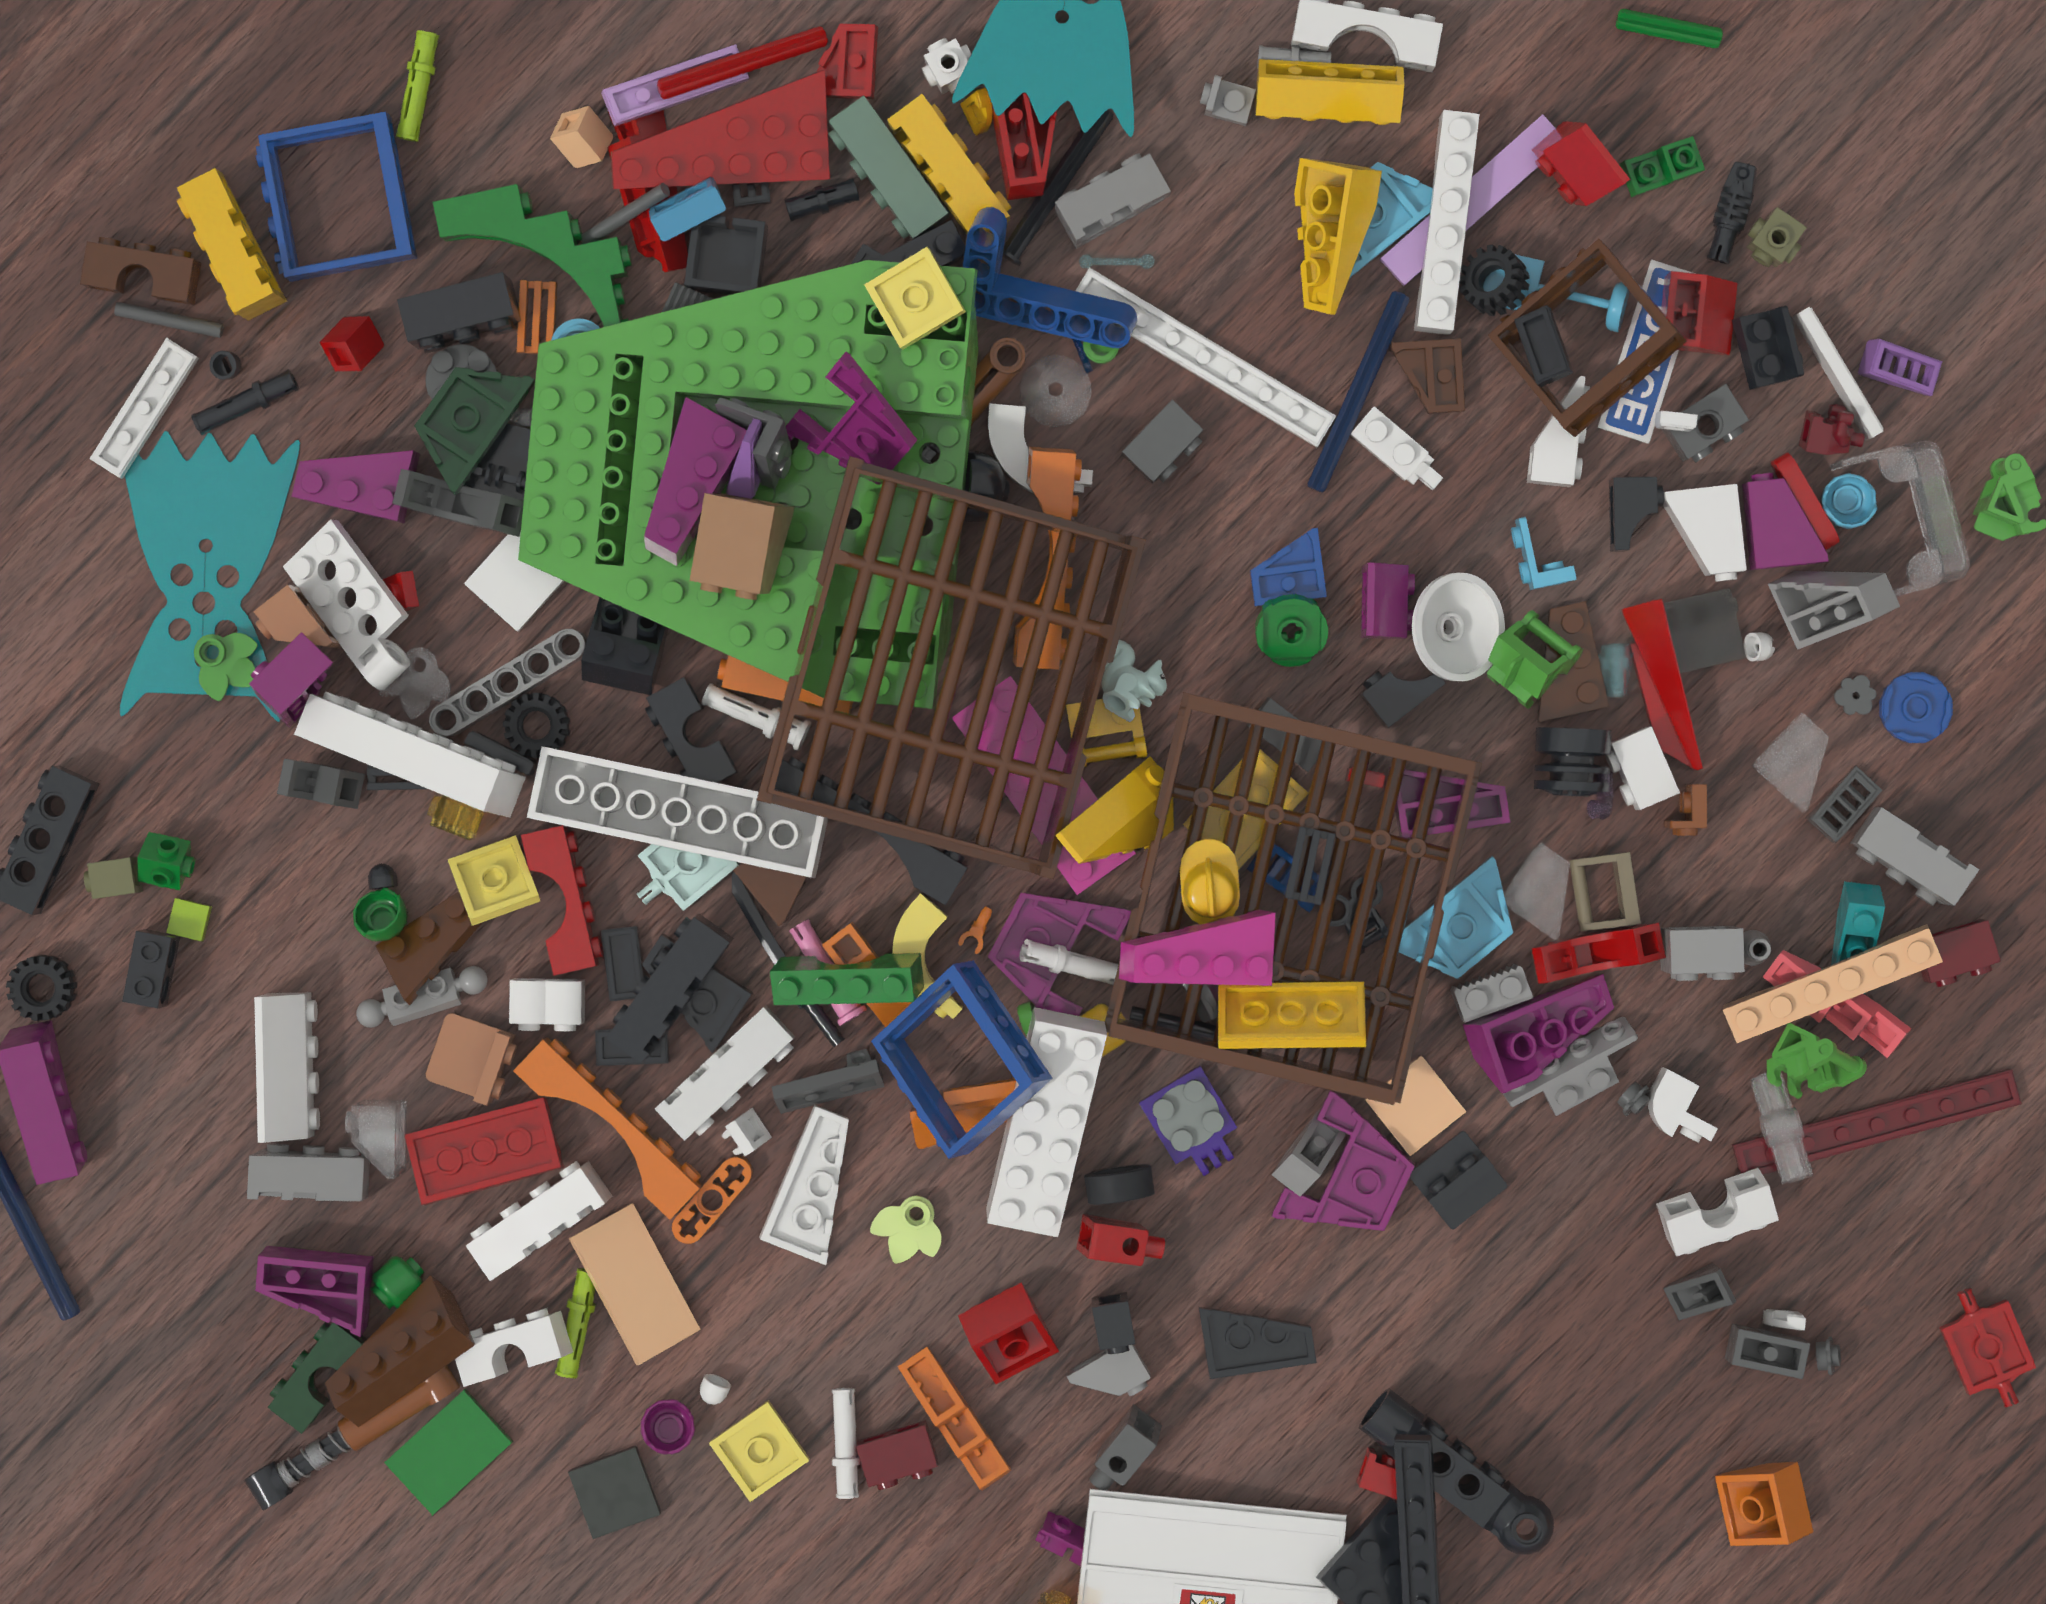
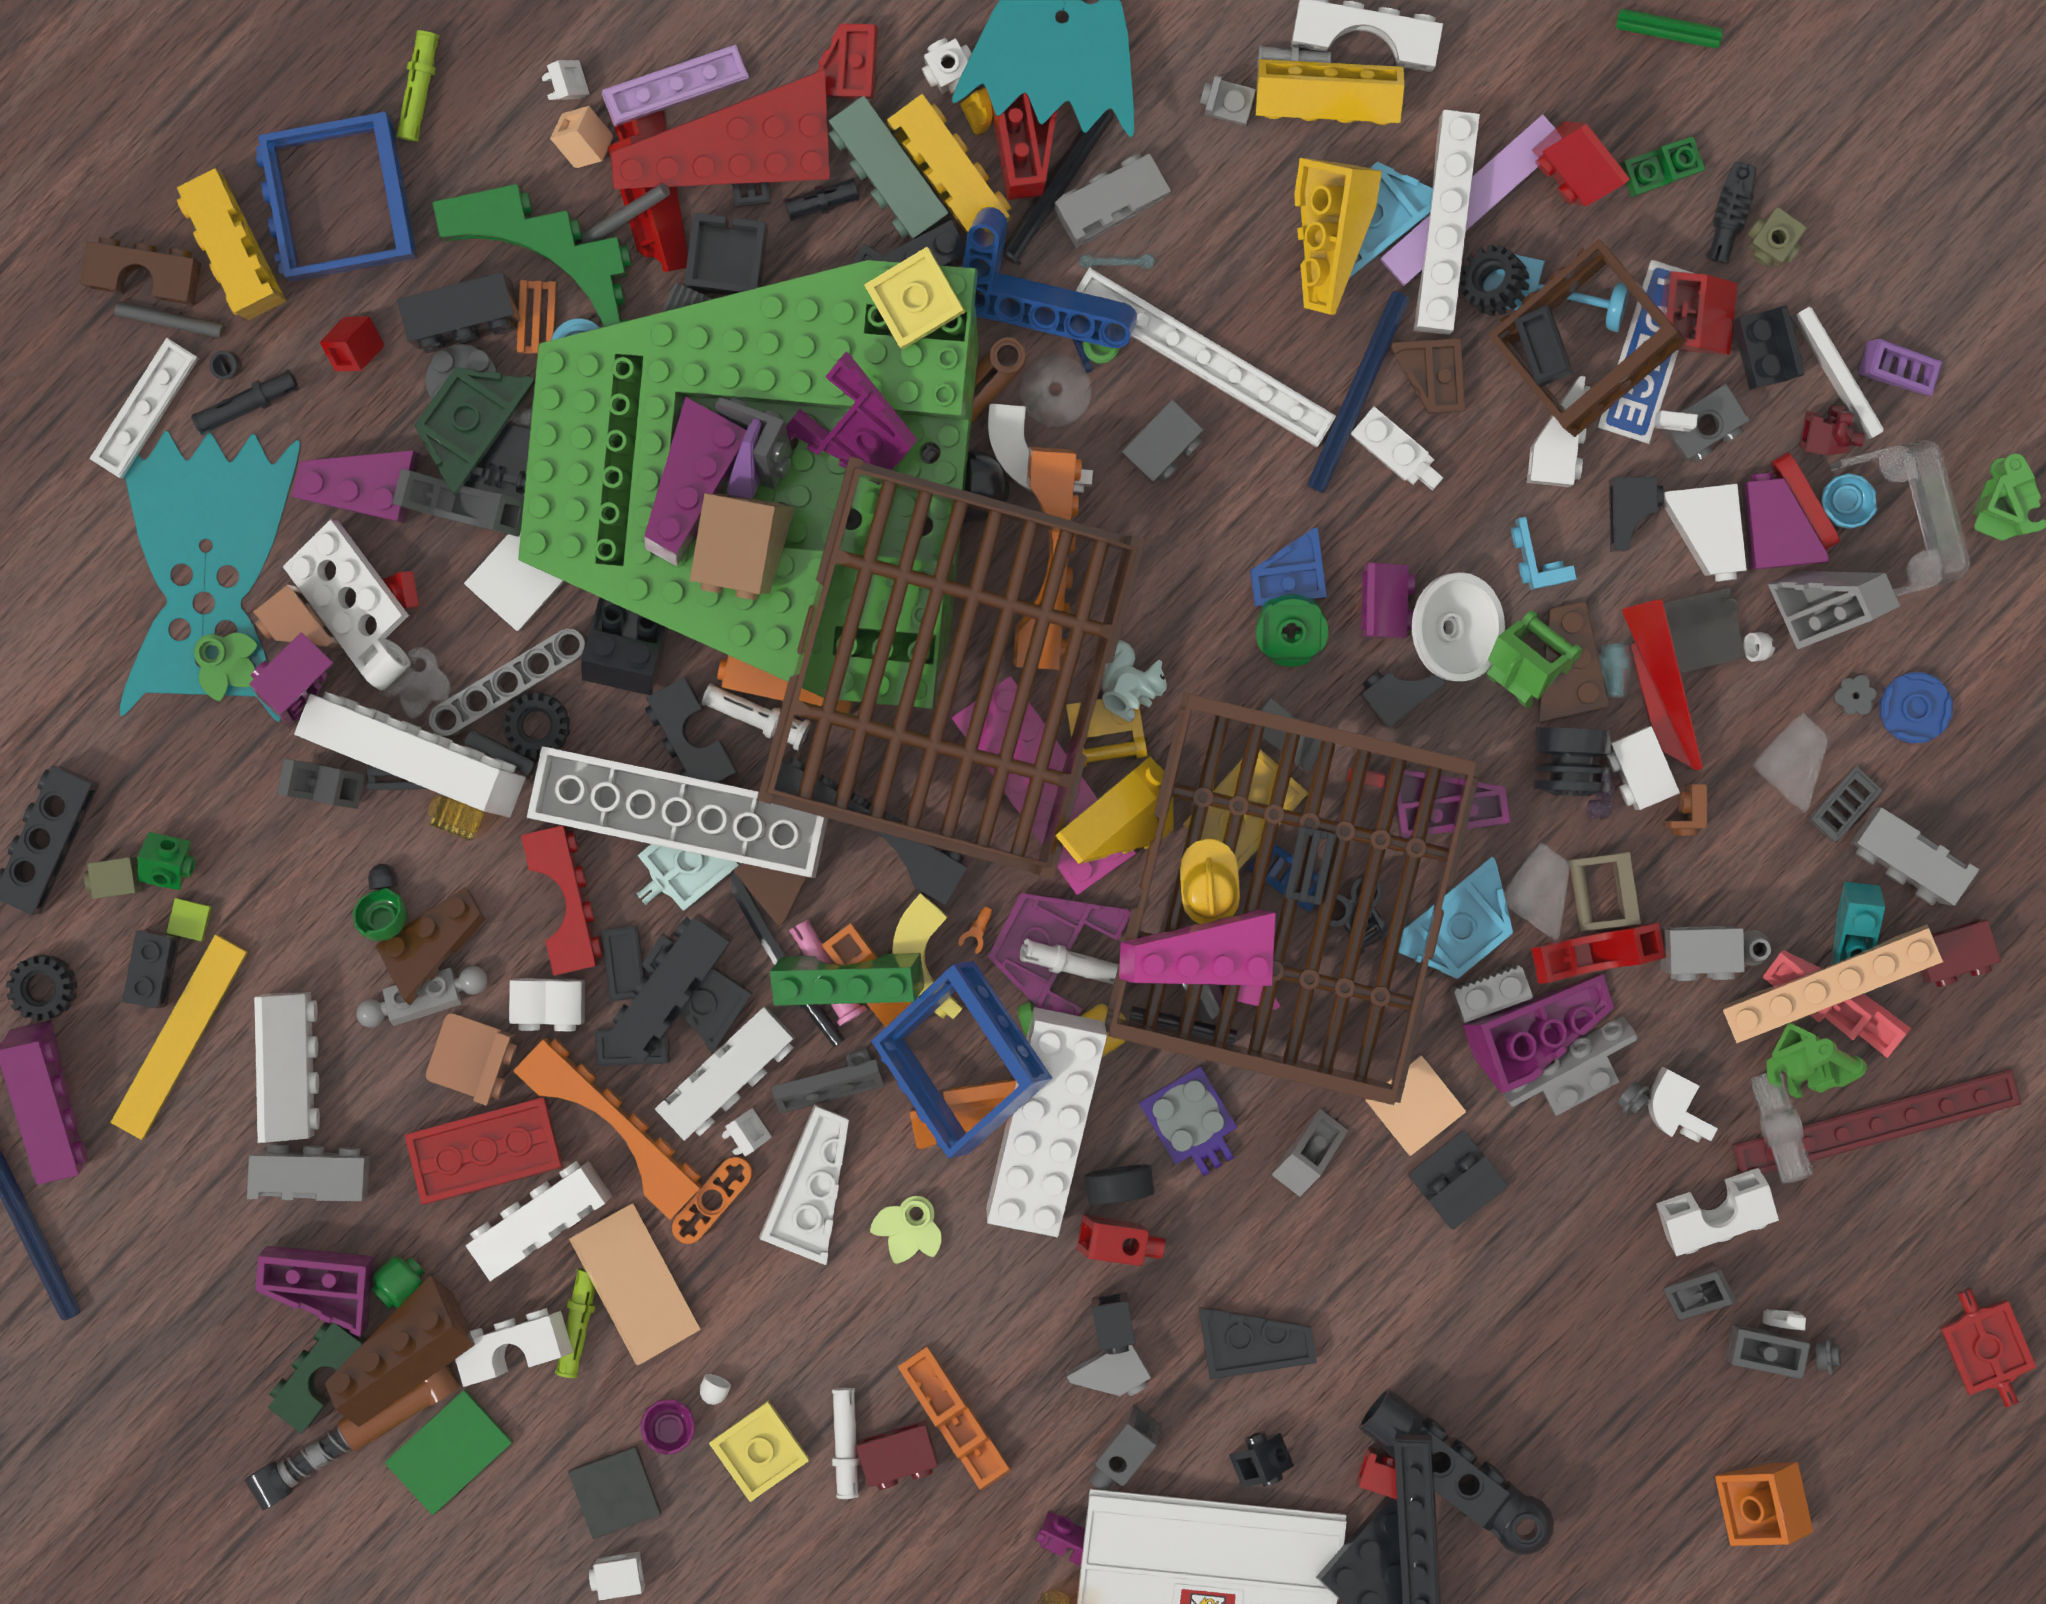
(179, 1037): none -> yellow tile
(379, 1133): clear slope -> none
(493, 880): light yellow plate -> none
(566, 79): none -> white tile
(617, 1576): none -> white brick
(687, 209): dark azure slope -> none
(742, 62): red axle -> none
(1008, 1333): red slope -> none
(1261, 1460): none -> black brick
(1292, 1015): yellow tile -> none
(1364, 1181): magenta wing -> none

